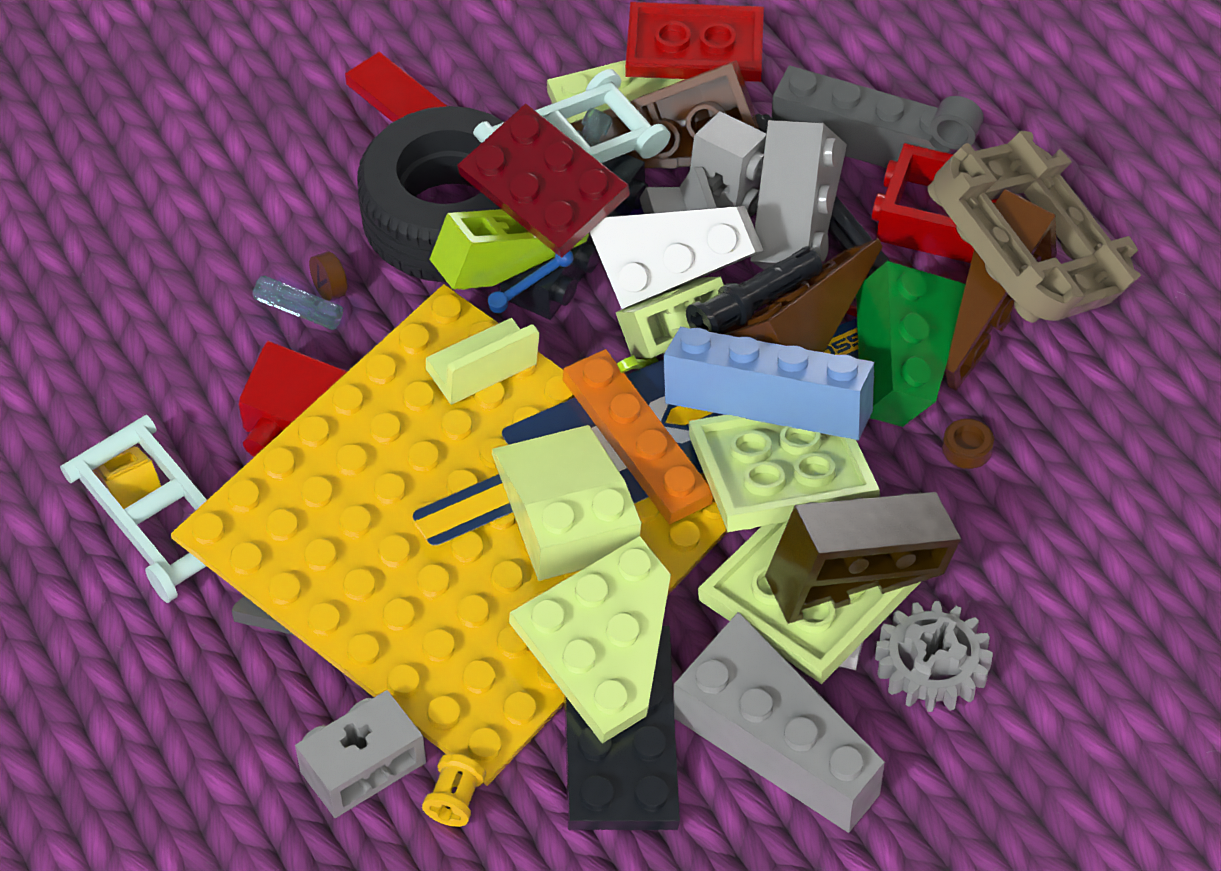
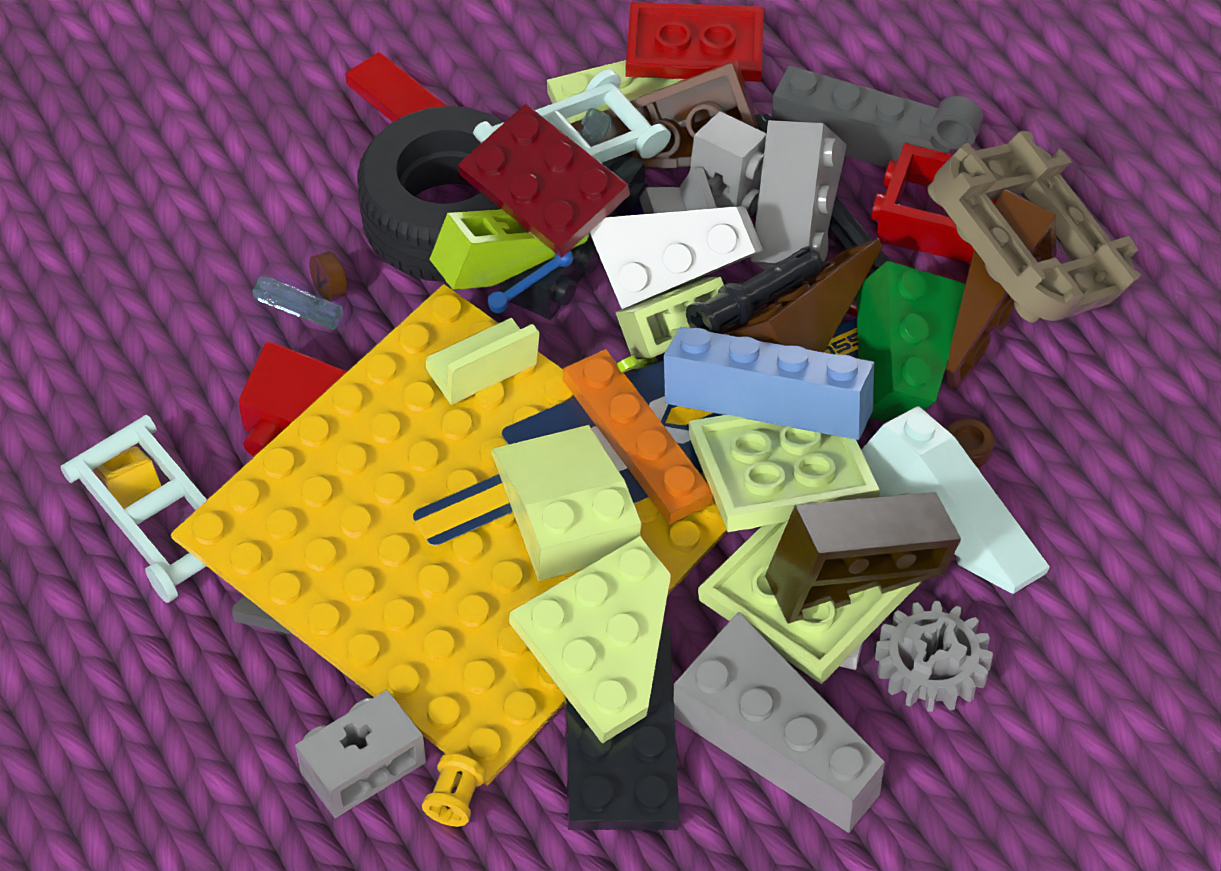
(922, 457): none -> light aqua wedge

